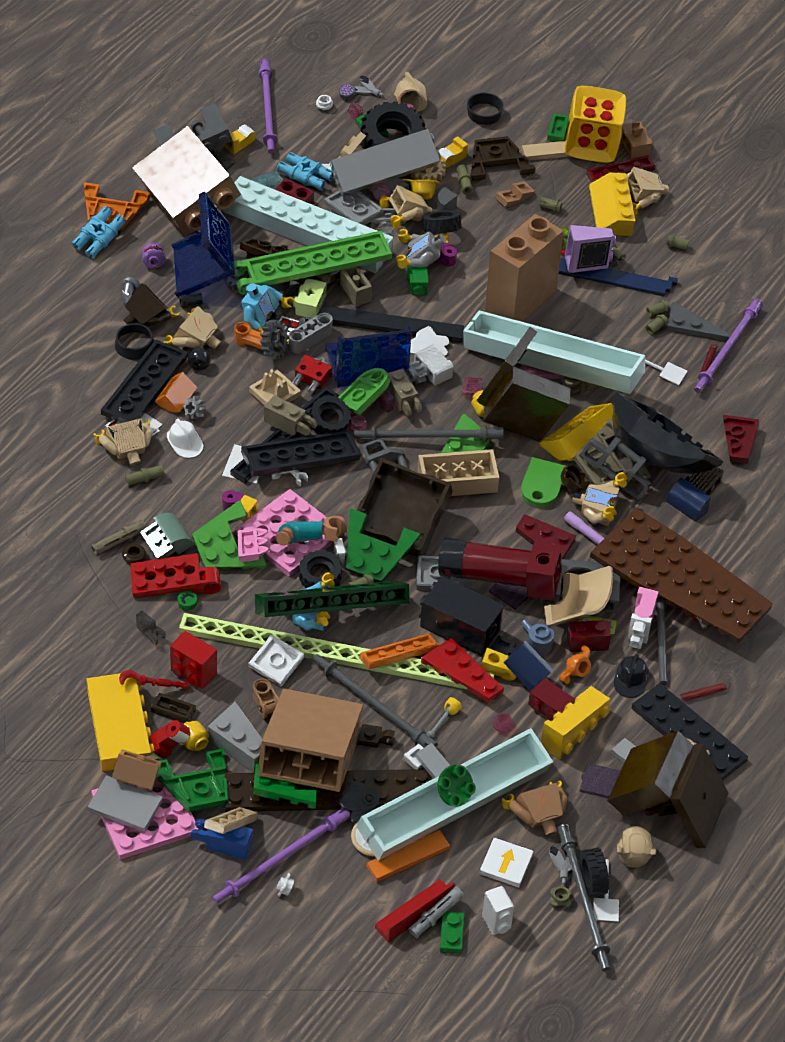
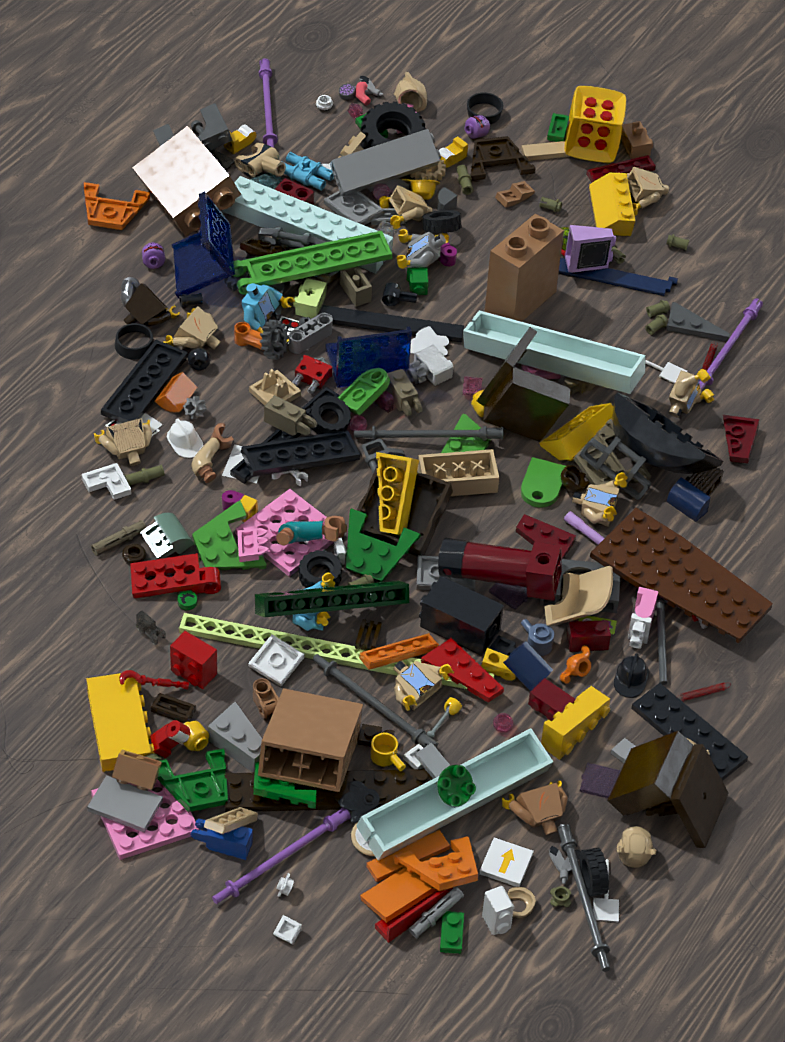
(98, 232): medium azure pin -> none
(109, 477): none -> white plate
(202, 462): none -> piece
(263, 158): none -> tan connector
(288, 929): none -> white tile
(292, 240): none -> dark grey bar
(360, 93): none -> coral arm
(370, 626): none -> dark brown tile
(384, 751): none -> yellow piece
(393, 295): none -> black axle
(395, 490): none -> yellow wedge
(396, 894): none -> orange tile
(418, 682): none -> torso
(444, 871): none -> orange wing
(477, 126): none -> medium lavender head
(525, 895): none -> tan piece
(687, 392): none -> tan torso

